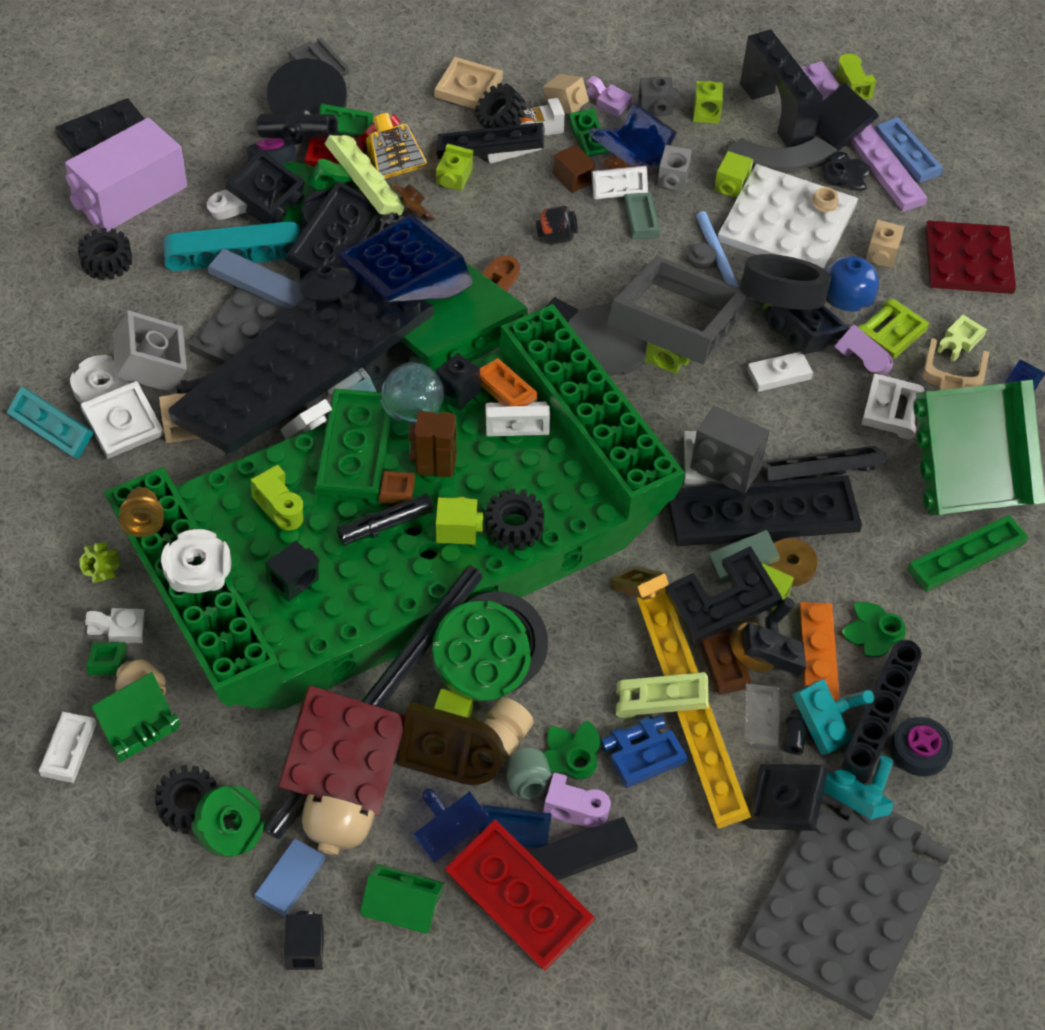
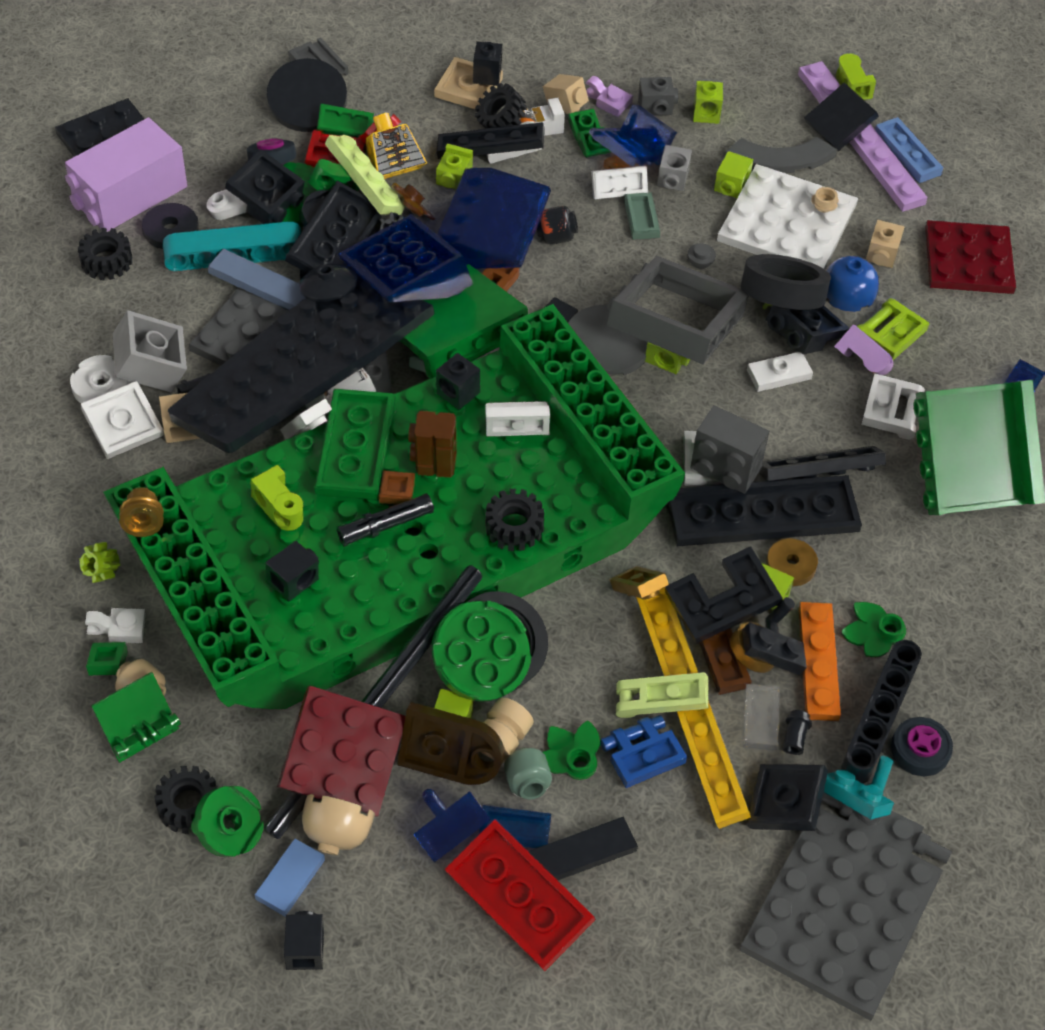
(50, 422): teal plate -> none
(67, 747): white plate -> none
(165, 214): none -> black tile
(197, 578): white plate -> none
(297, 125): black piece -> none
(401, 898): green panel -> none
(412, 389): clear light blue cylinder -> none
(458, 520): lime brick -> none
(487, 63): none -> black brick
(493, 217): none -> clear blue slope
(506, 385): orange plate -> none
(573, 168): reddish brown brick -> none
(575, 804): lavender leg -> none
(713, 241): light blue bar -> none
(760, 543): sand green tile -> none
(771, 64): black arch -> none
(824, 714): teal plate -> none
(844, 170): black plate -> none
(949, 381): tan piece -> none
(962, 335): yellowish green plate -> none
(967, 553): green plate -> none

